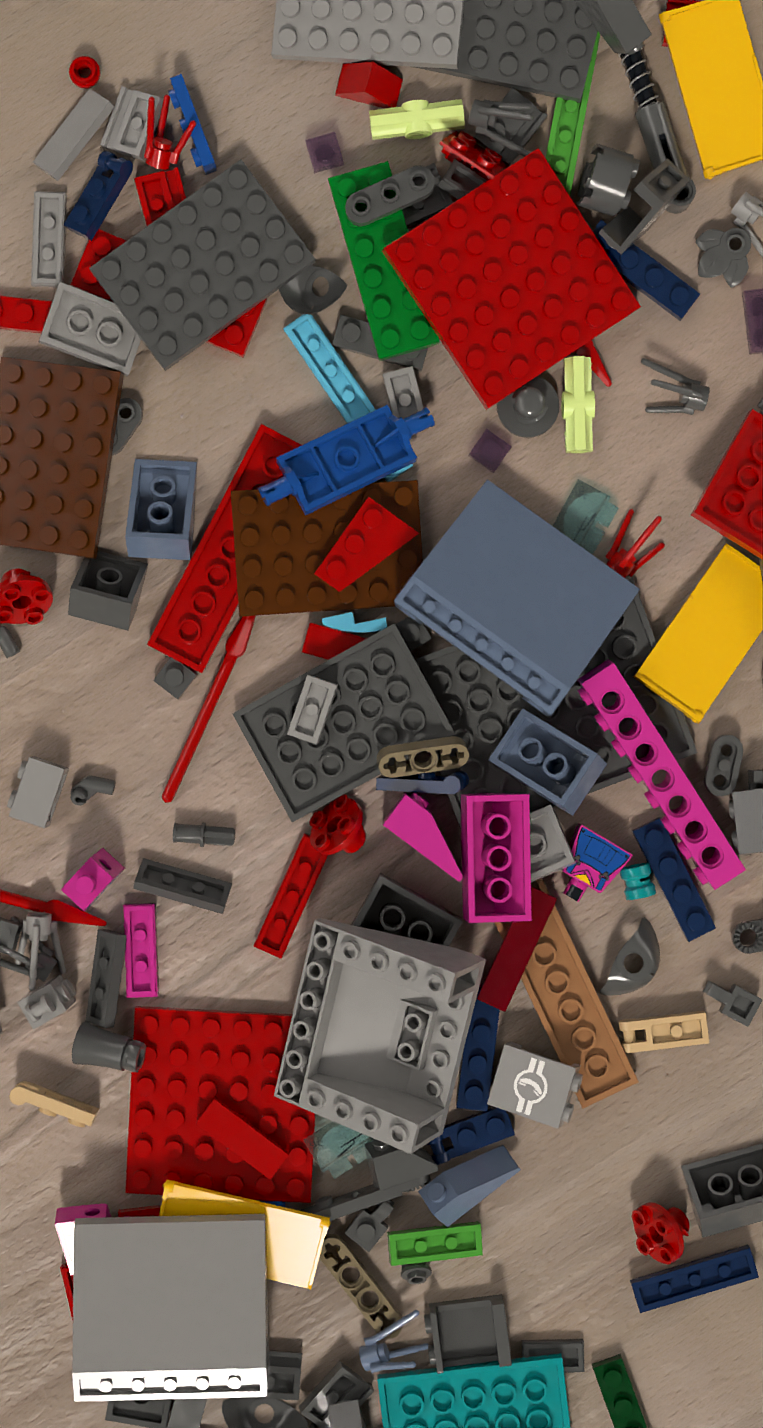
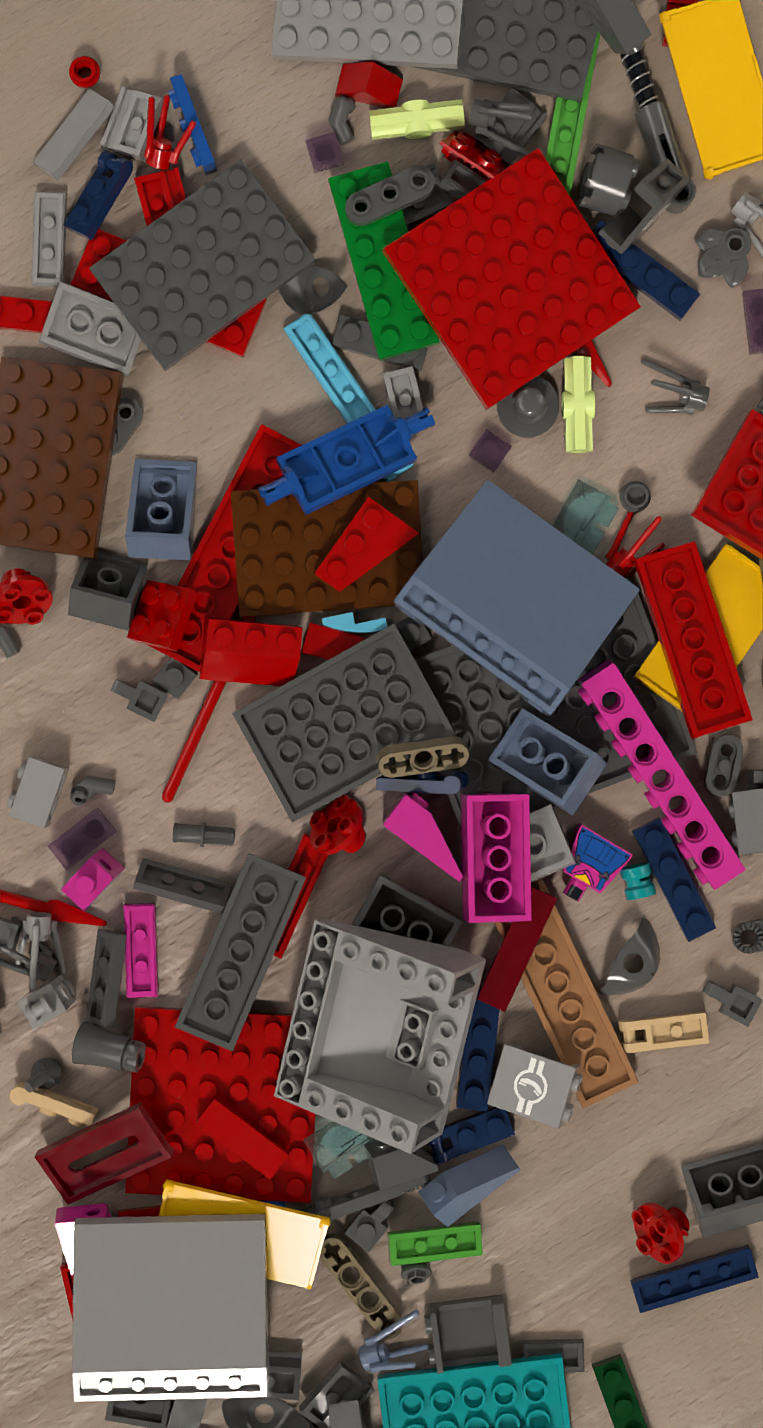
(44, 1074): none -> dark grey plate
(77, 1183): none -> dark red piece
(82, 838): none -> clear purple plate
(144, 699): none -> dark grey plate
(162, 615): none -> red plate
(240, 952): none -> dark grey plate
(250, 651): none -> red slope
(312, 709): light grey plate -> none
(339, 114): none -> dark grey arm
(635, 496): none -> dark grey plate
(693, 640): none -> red plate

